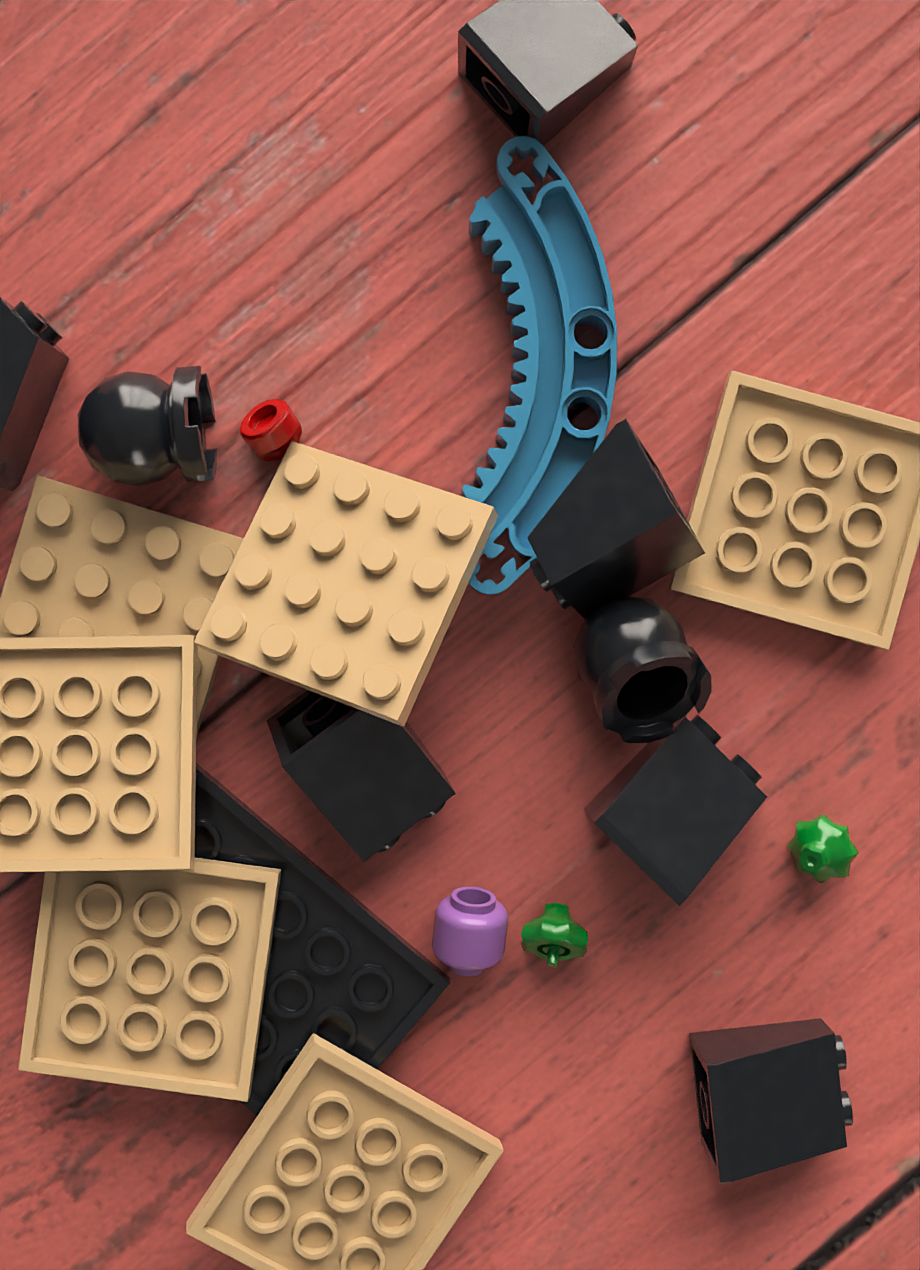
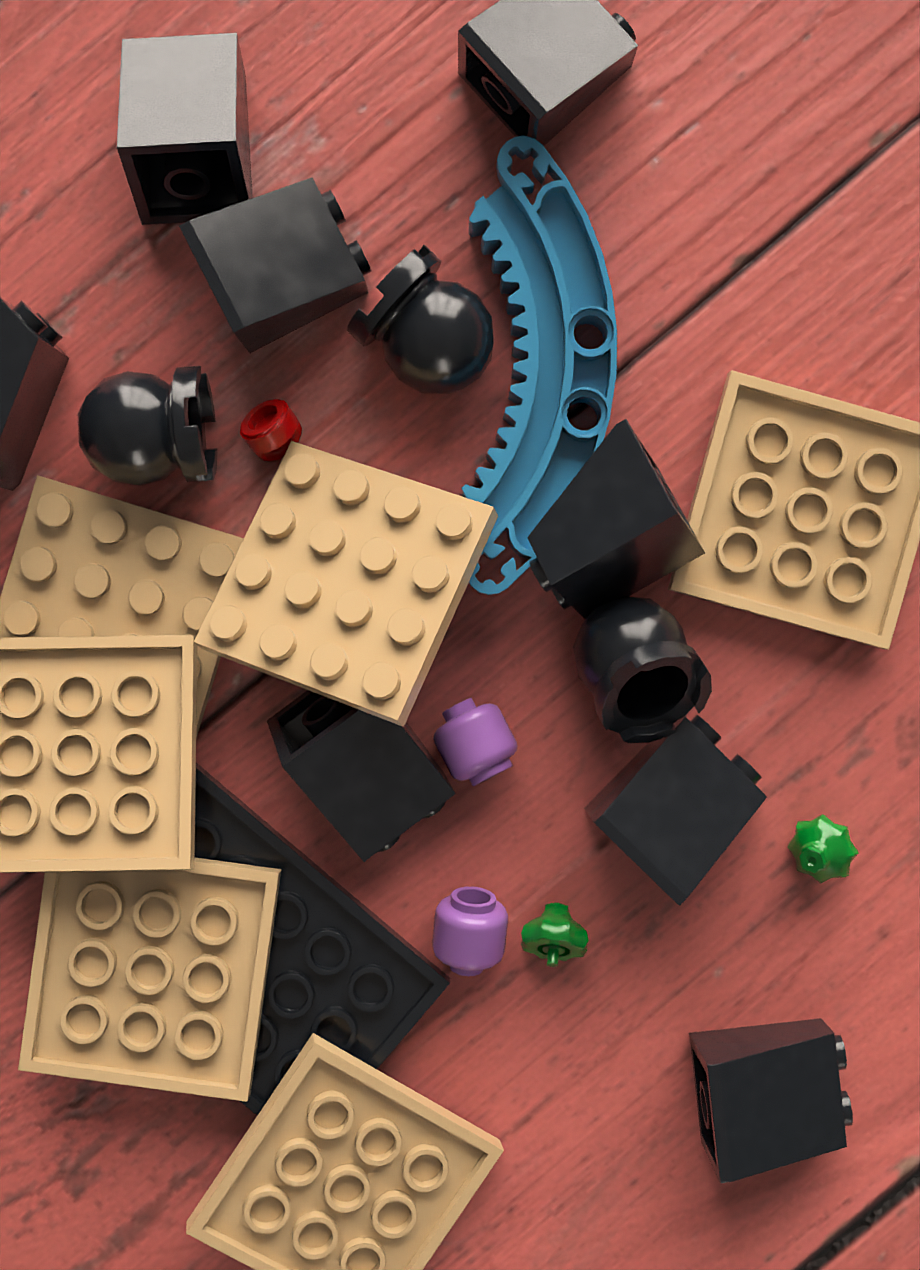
(184, 125): none -> slope
(277, 261): none -> black slope
(430, 329): none -> black tile
(475, 741): none -> medium lavender head

